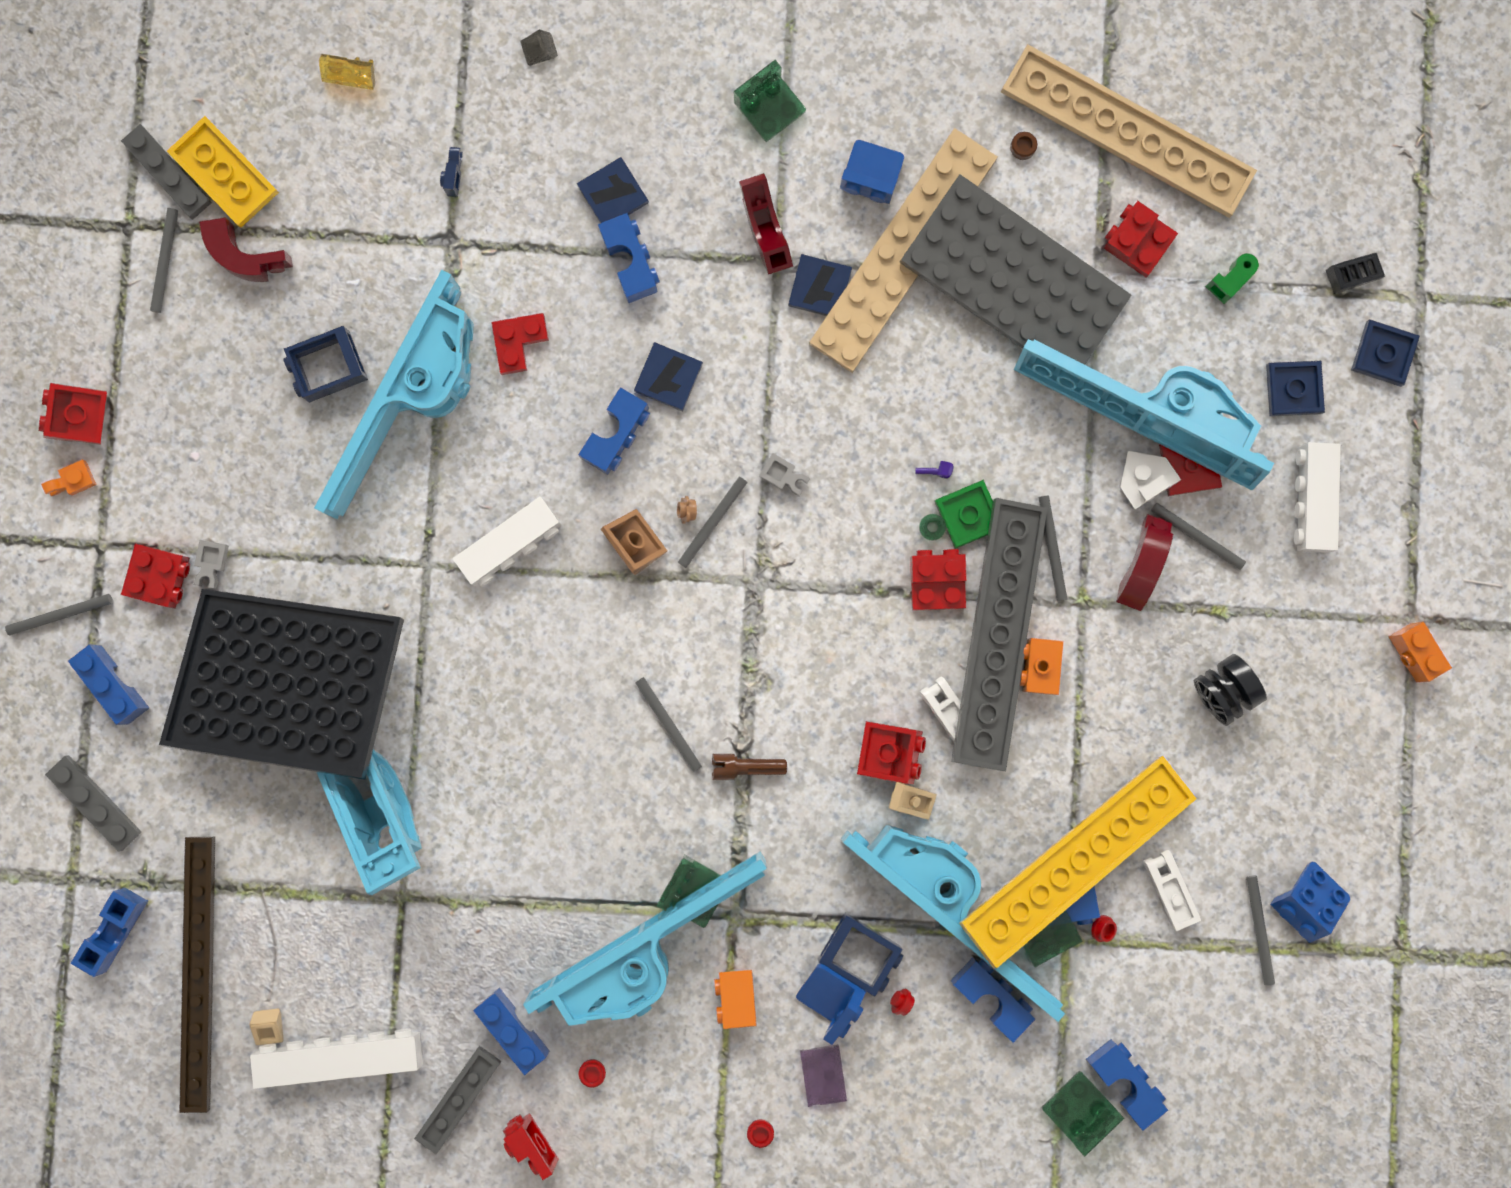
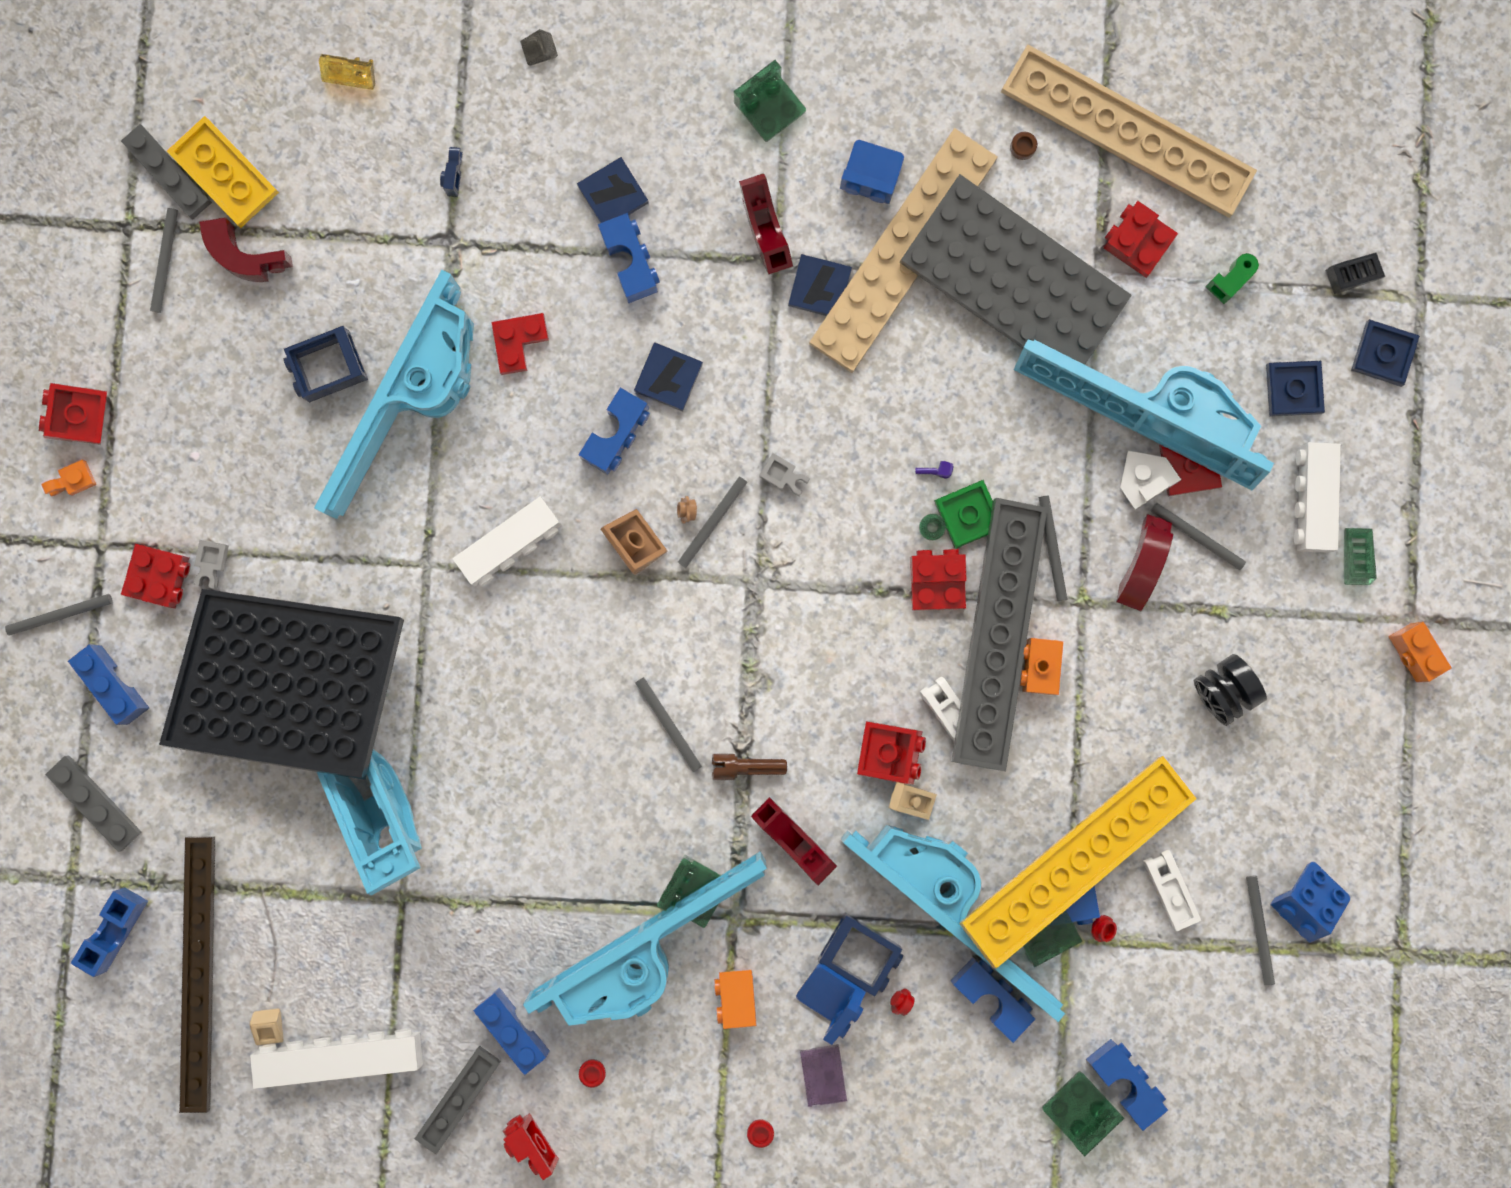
(794, 841): none -> dark red arch
(1369, 567): none -> clear green slope

